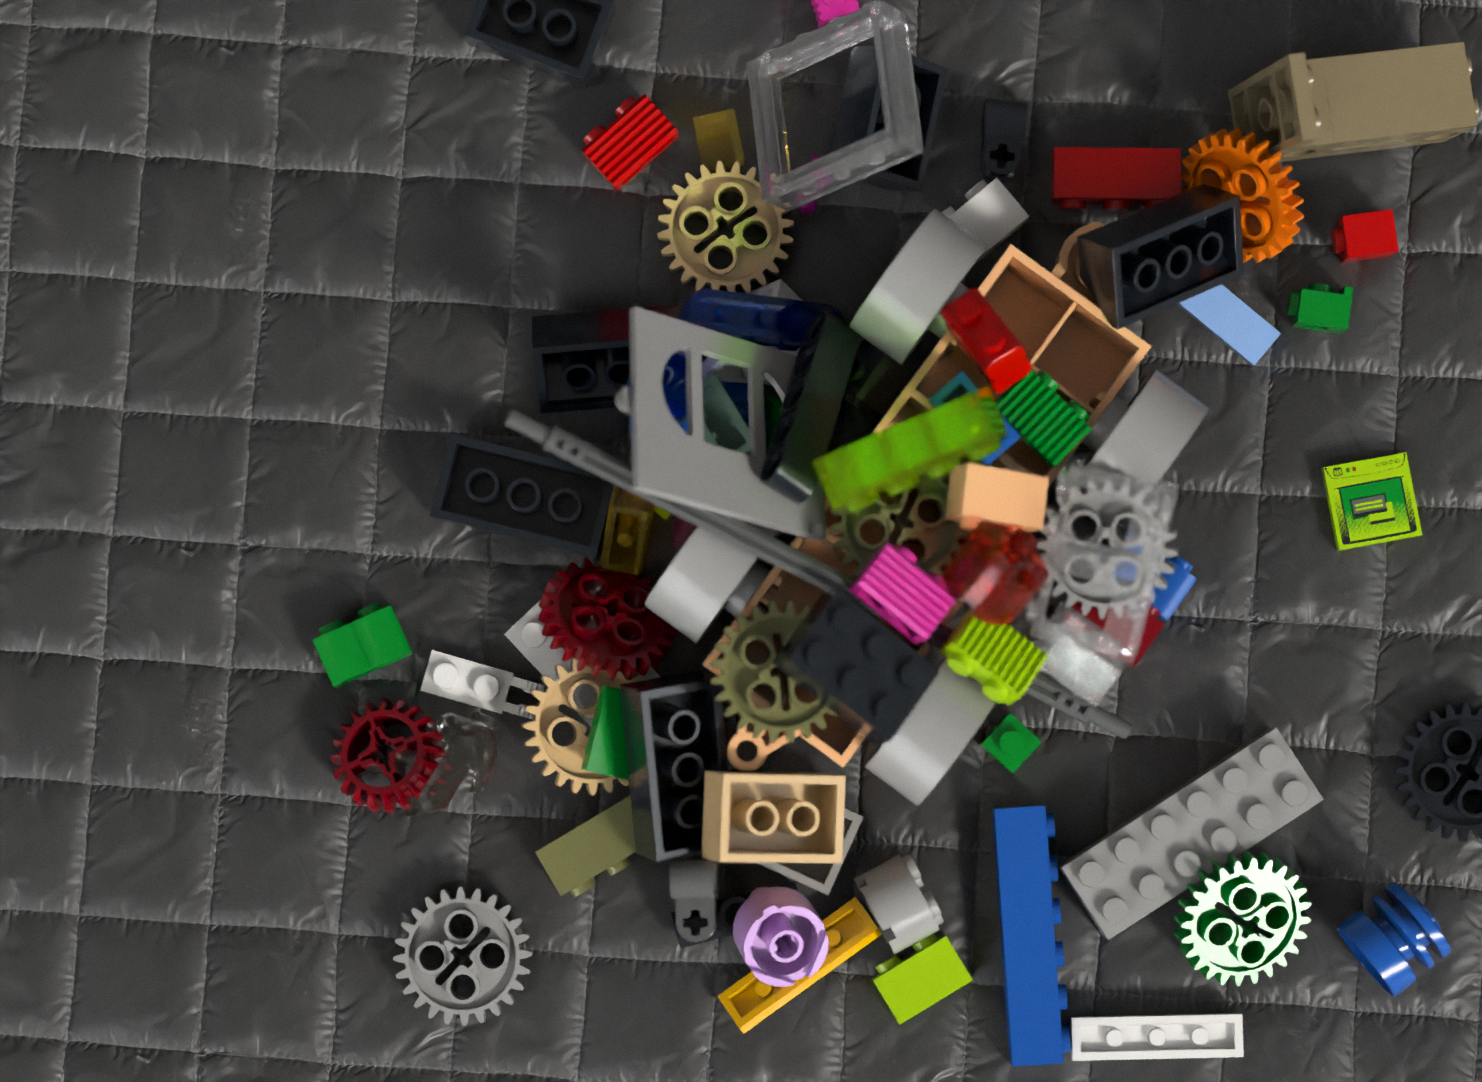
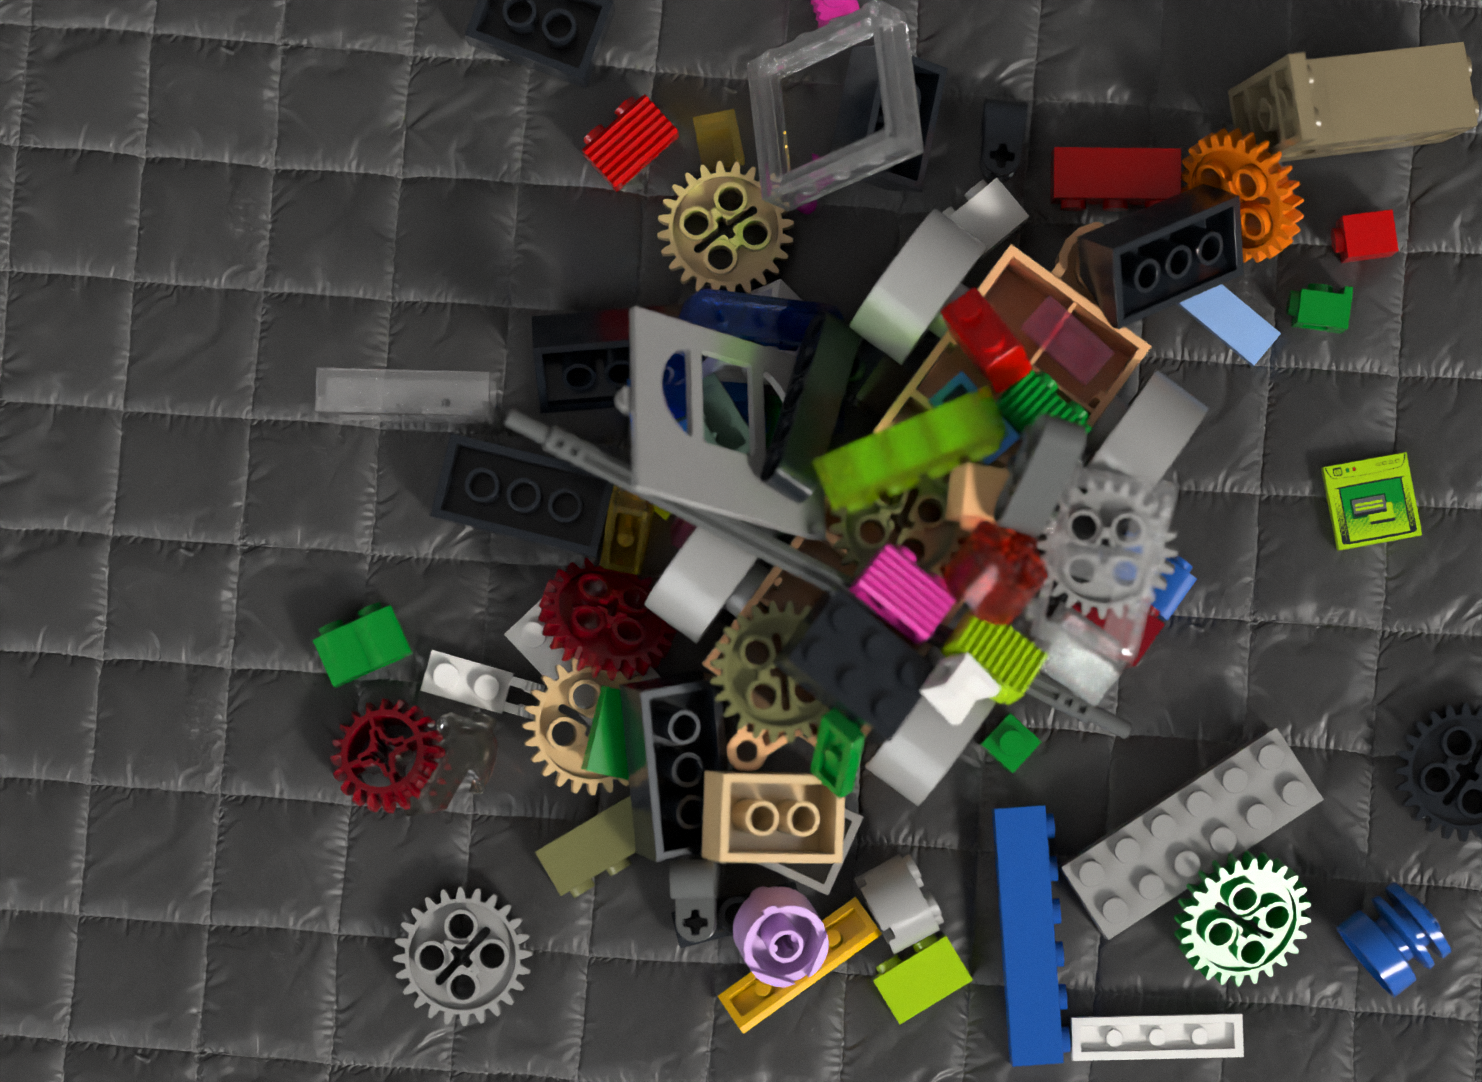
(405, 396): none -> clear window
(837, 752): none -> green plate
(957, 685): none -> white panel
(1039, 474): none -> dark grey piece
(1066, 340): none -> clear pink plate

